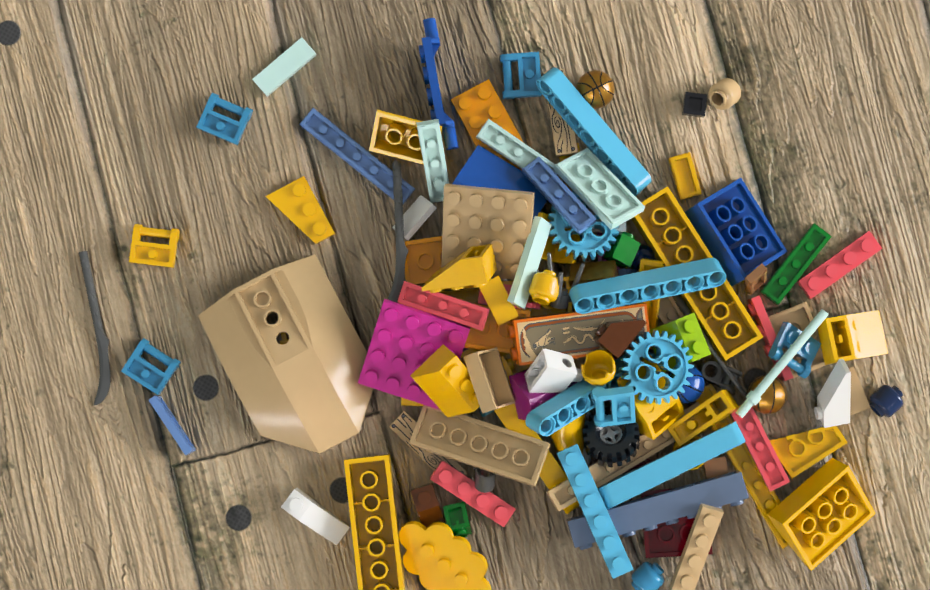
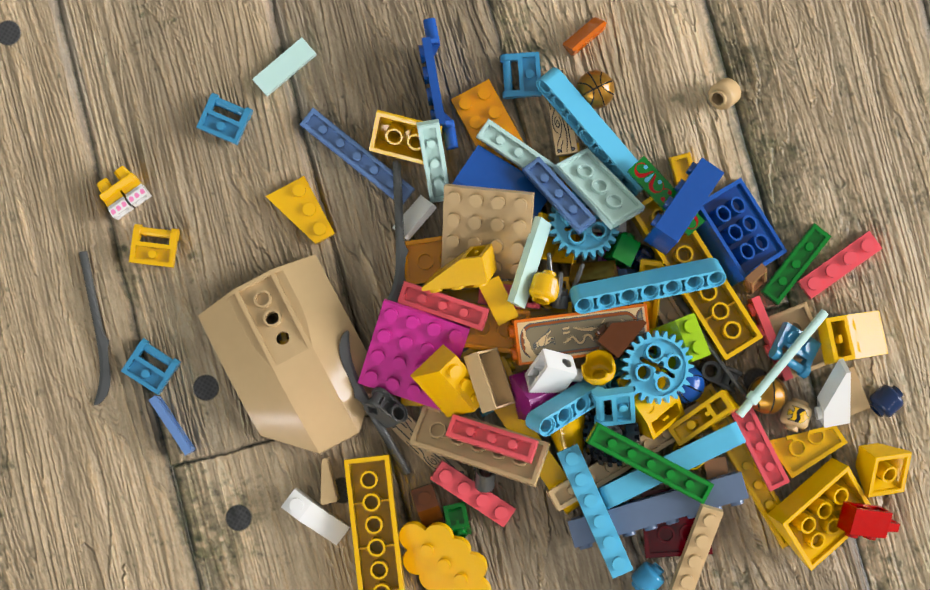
(114, 194): none -> hips
(328, 489): none -> tan slope
(361, 395): none -> dark grey piece
(385, 409): none -> dark grey piece
(492, 438): none -> coral plate
(584, 35): none -> orange slope
(649, 462): none -> green tile
(658, 188): none -> green tile
(684, 205): none -> blue wedge
(694, 104): black plate -> none
(796, 415): none -> tan head
(866, 521): none -> red hinge
(882, 469): none -> yellow slope

